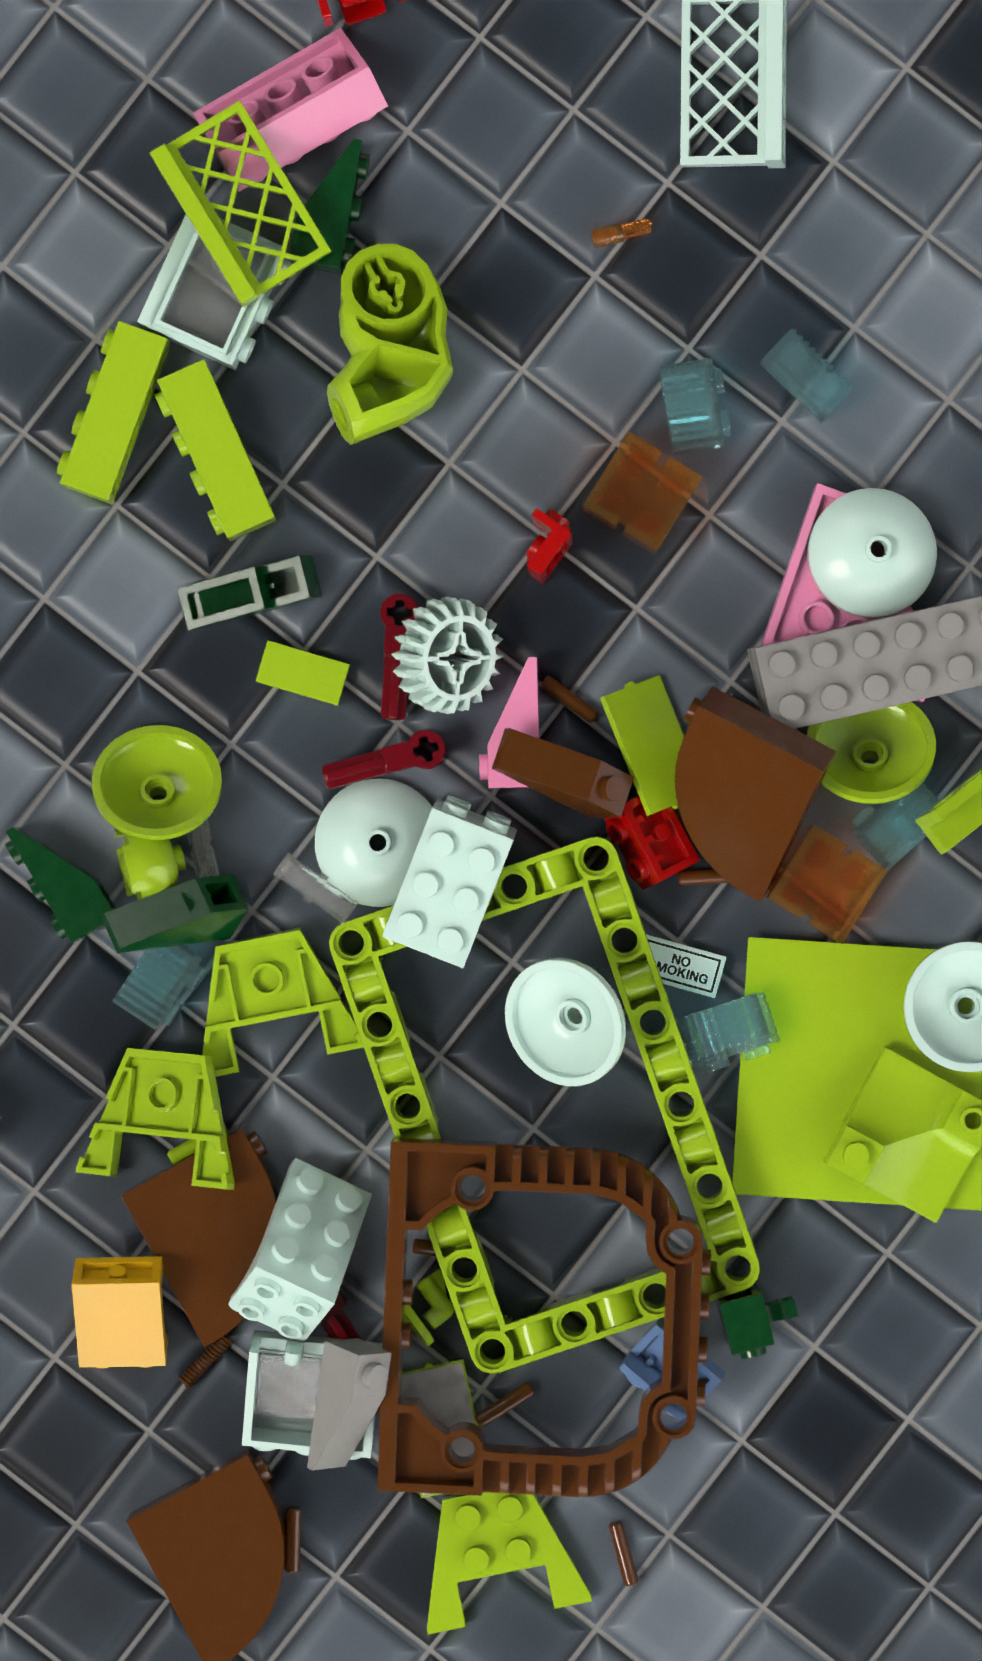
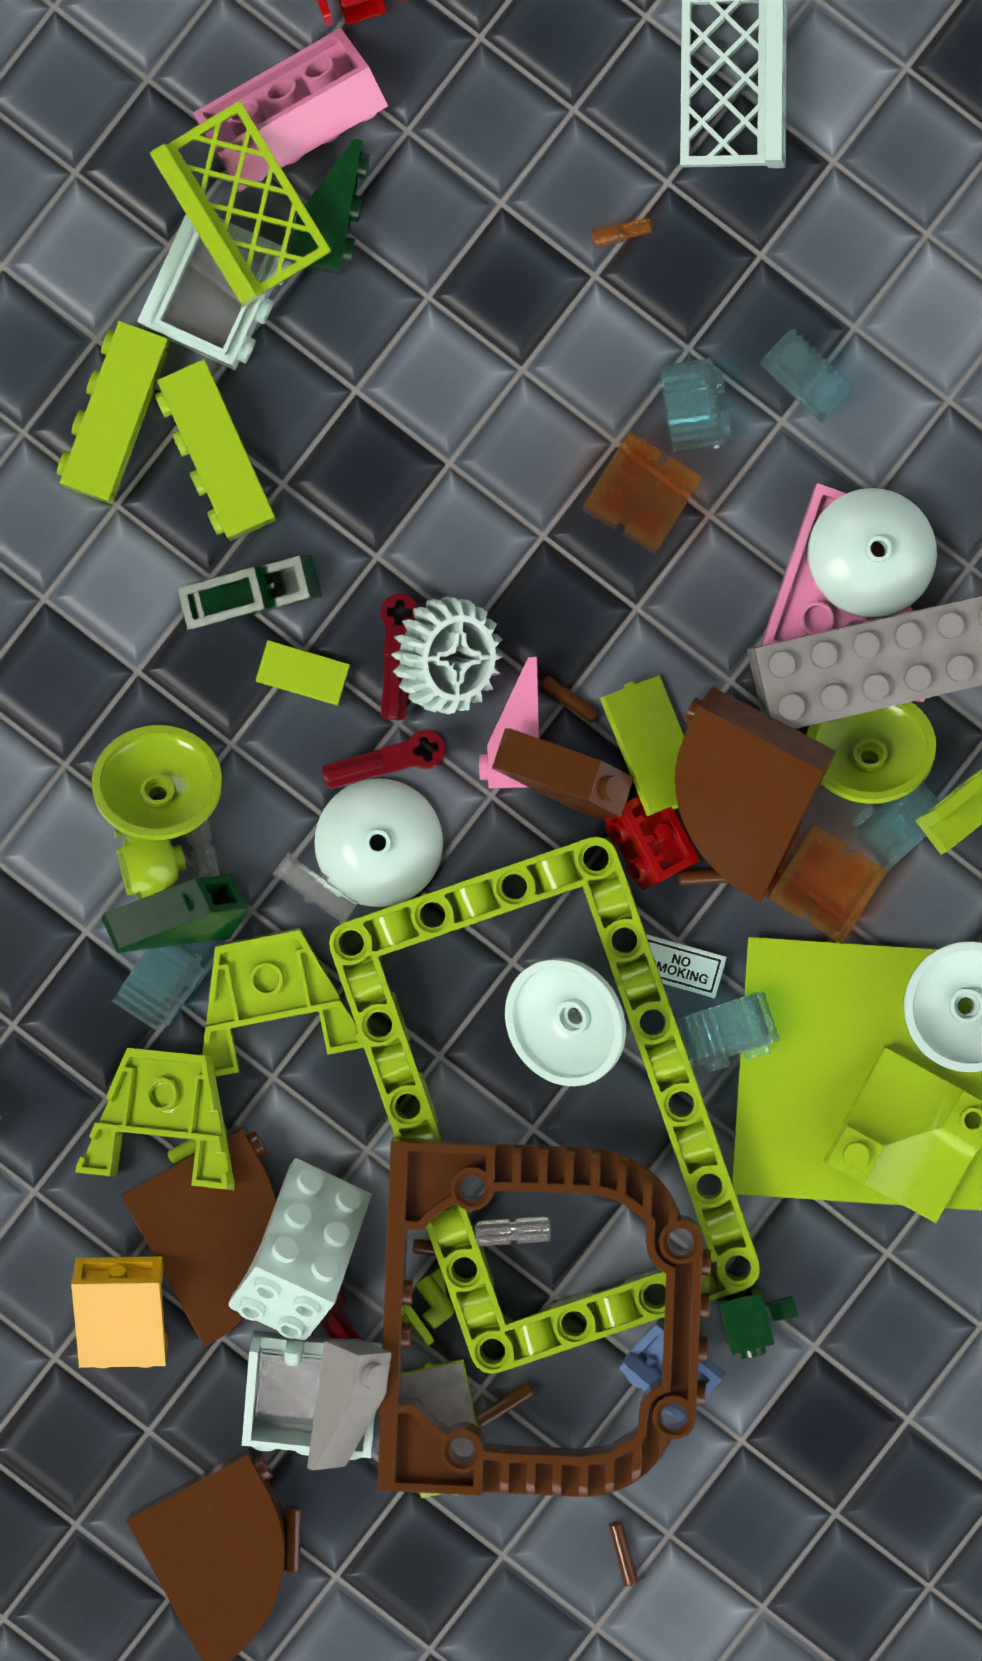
(69, 890): dark green slope -> none
(205, 1360): reddish brown piece -> none
(396, 340): lime piece -> none
(450, 880): light aqua bracket -> none
(492, 1538): lime wing -> none
(503, 1232): none -> clear piece
(547, 552): red bracket -> none

